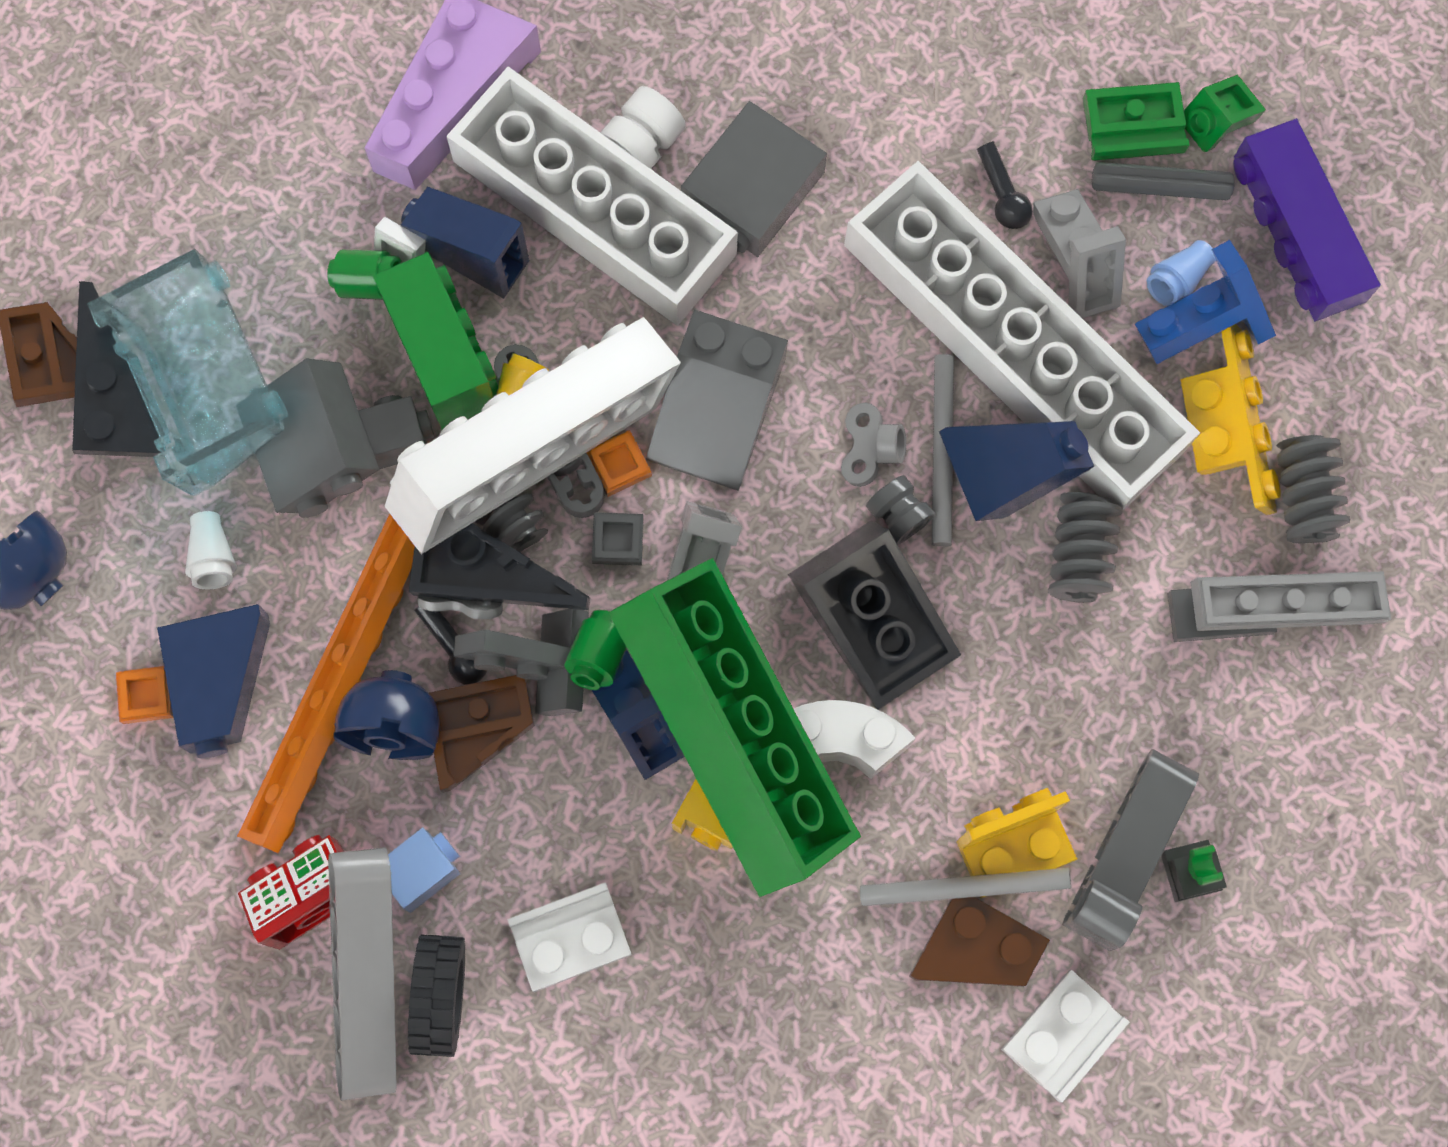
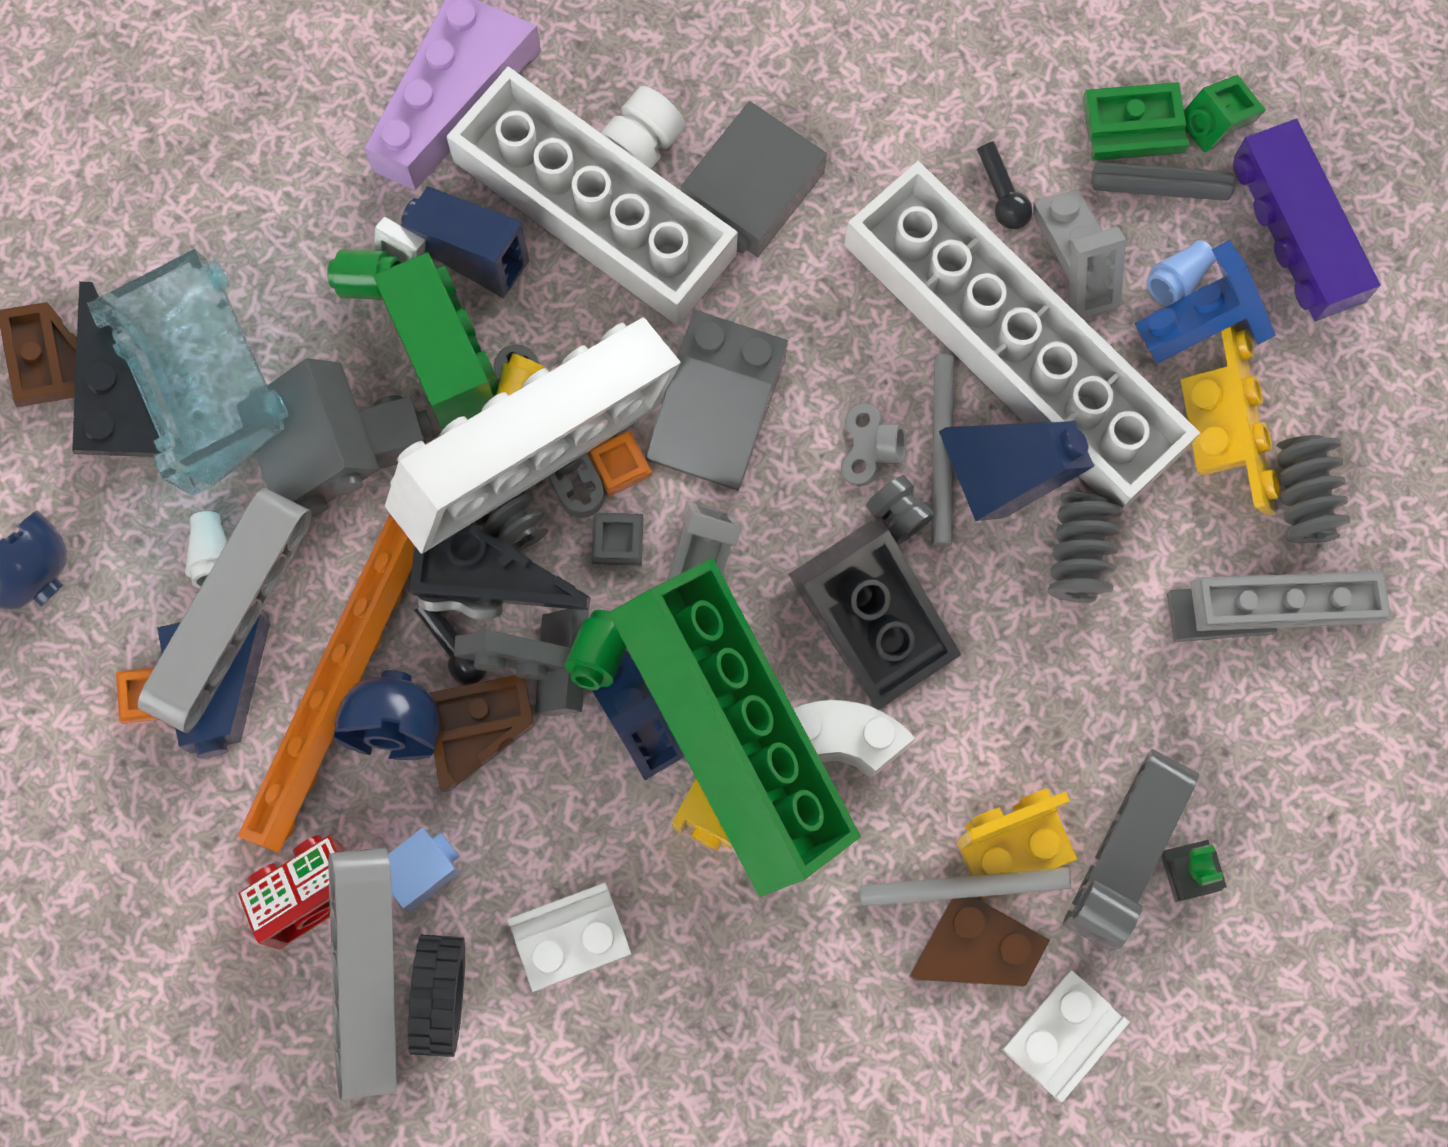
(224, 610): none -> light grey beam

